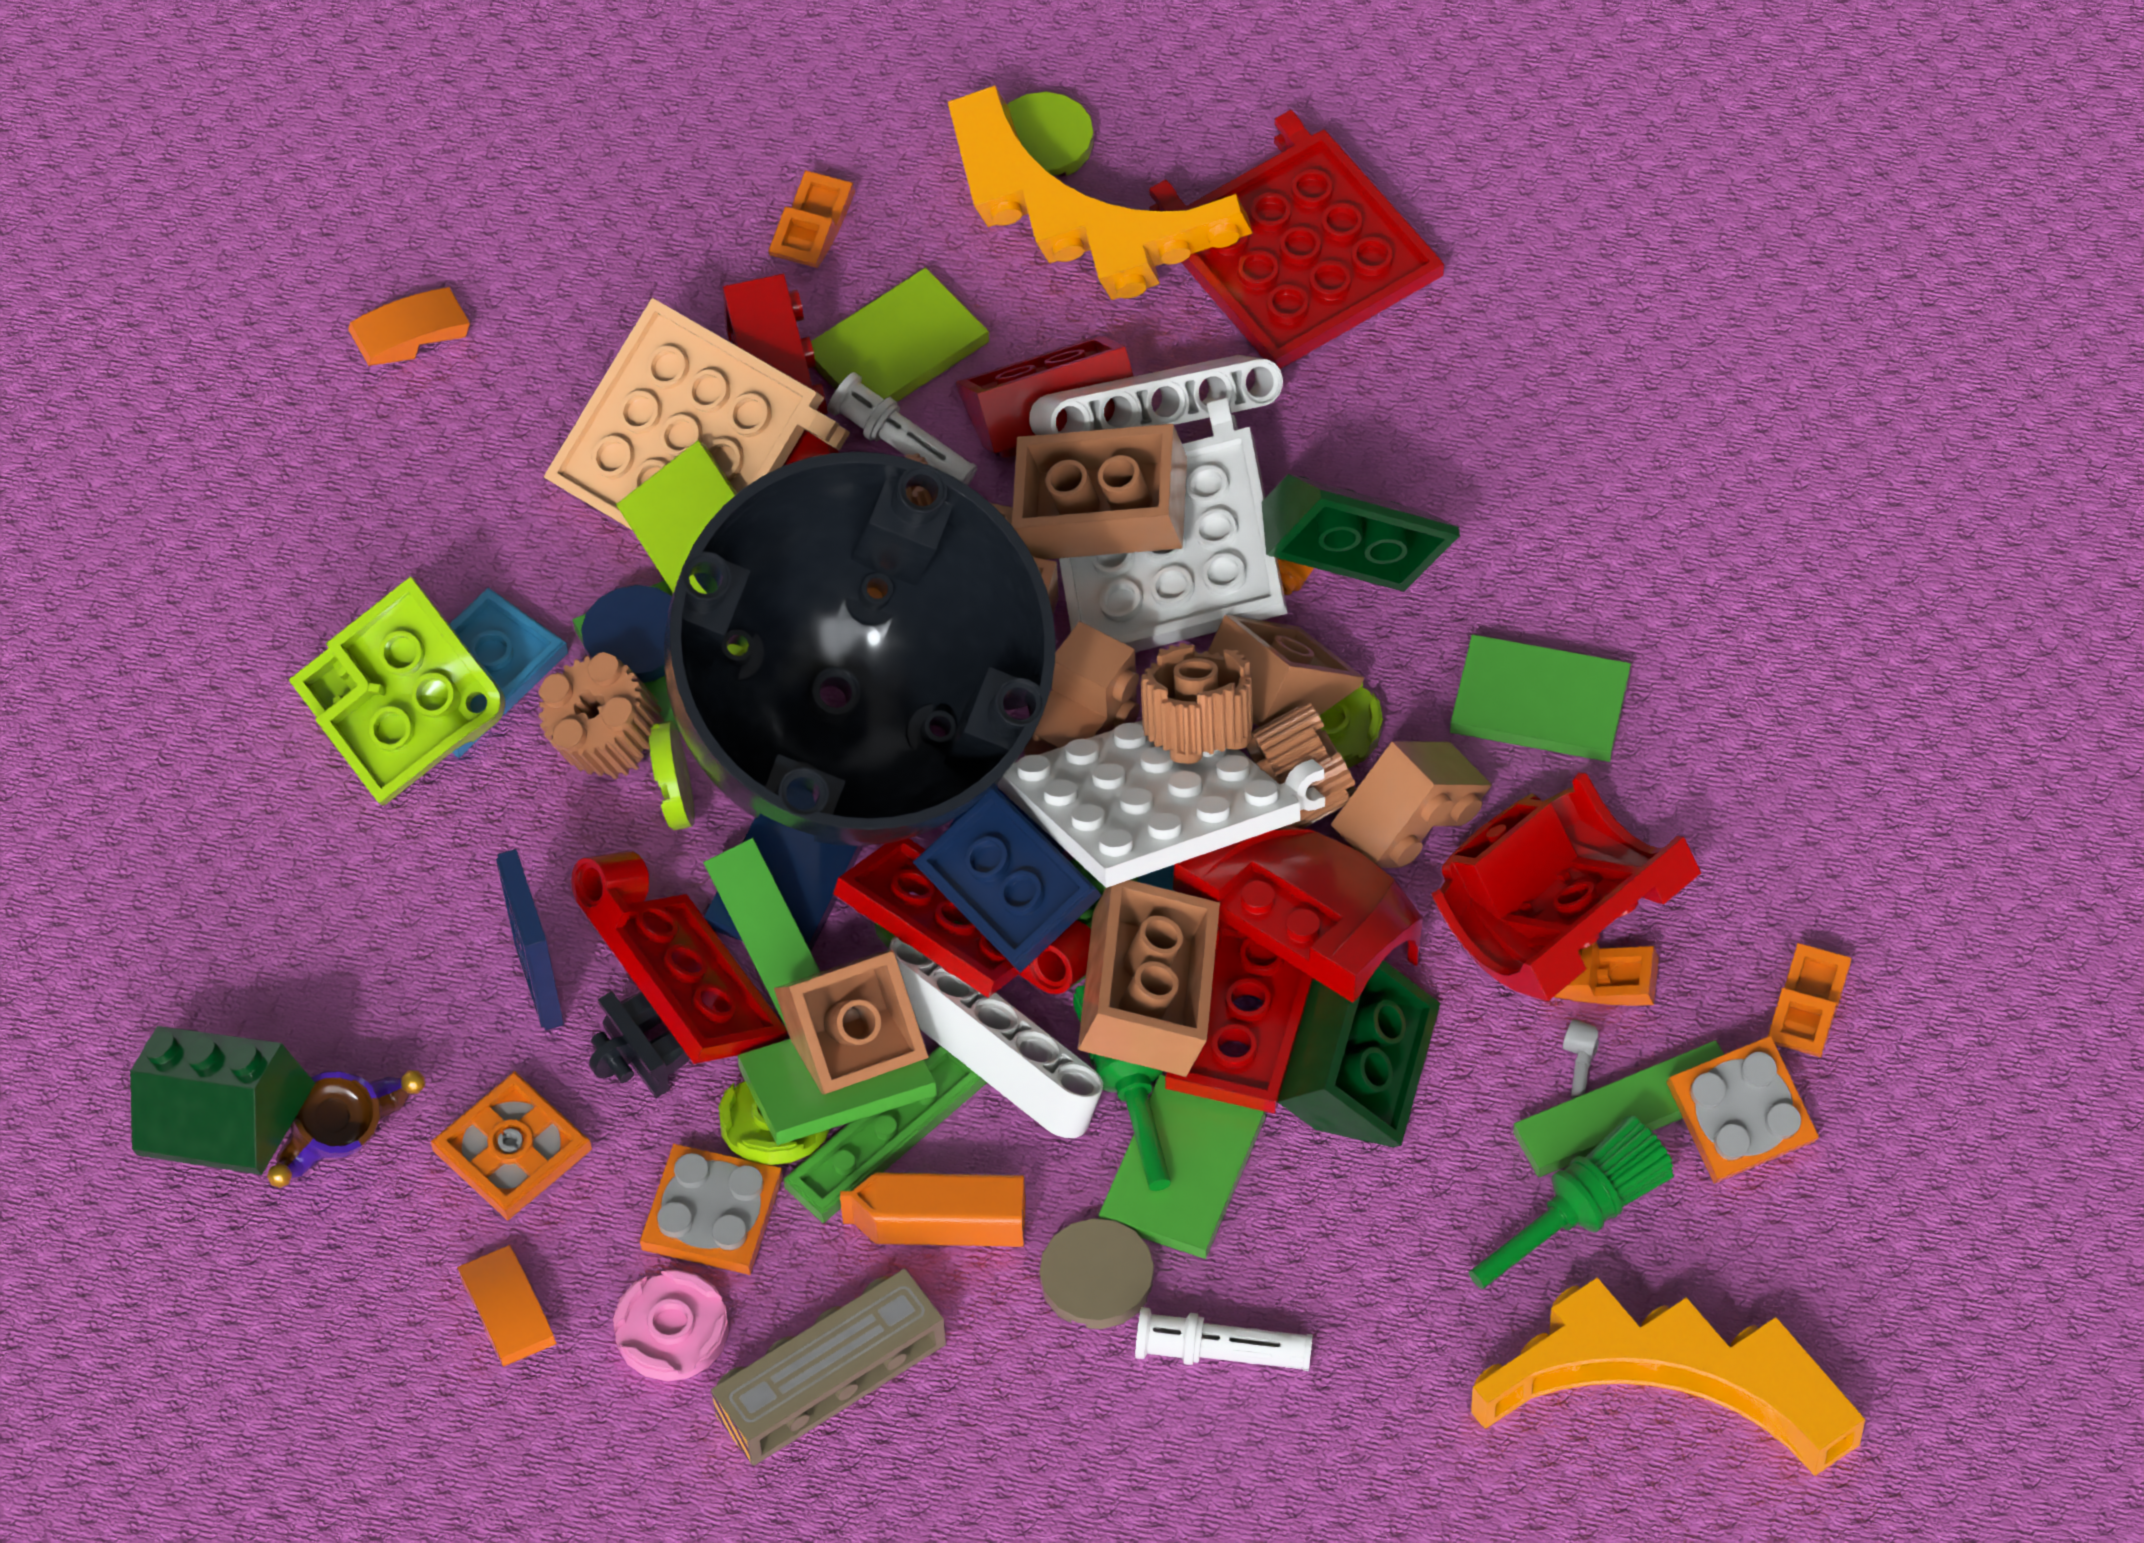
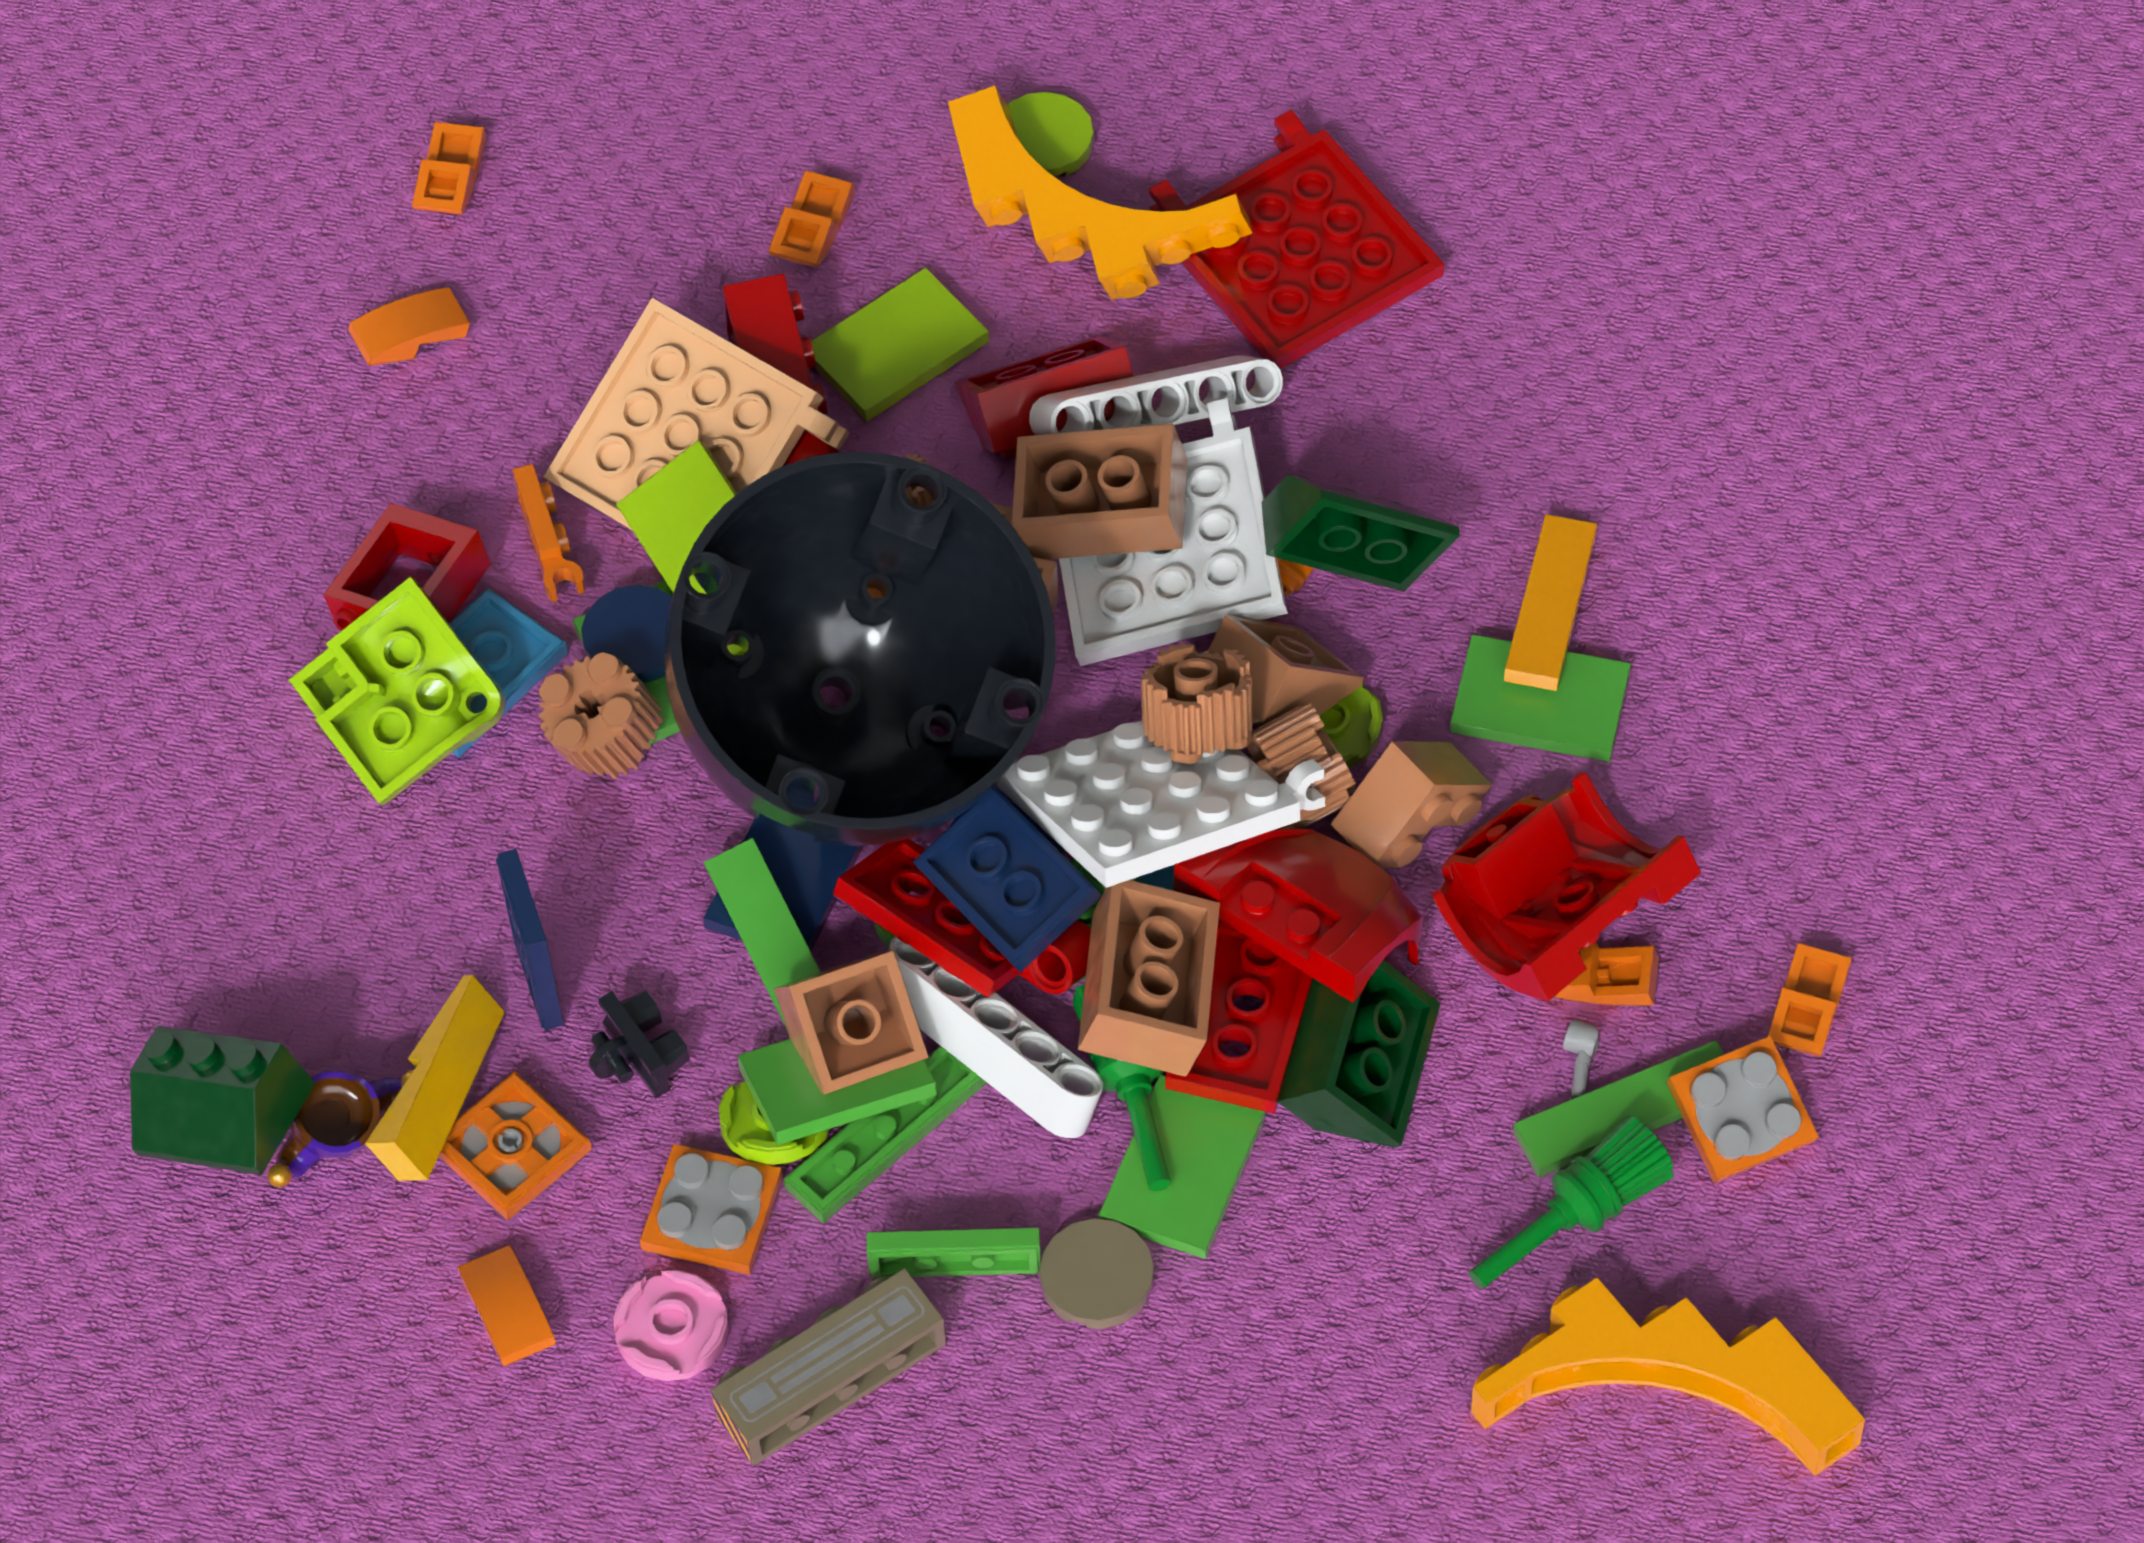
(420, 536): none -> red window
(445, 1068): none -> yellow slope
(450, 168): none -> orange slope
(547, 538): none -> orange plate
(659, 946): red hinge -> none
(672, 775): lime tile -> none
(883, 421): white pin -> none
(938, 1209): orange piece -> none
(954, 1252): none -> bright green tile
(1089, 692): nougat brick -> none
(1192, 1339): white pin -> none
(1550, 602): none -> light orange tile

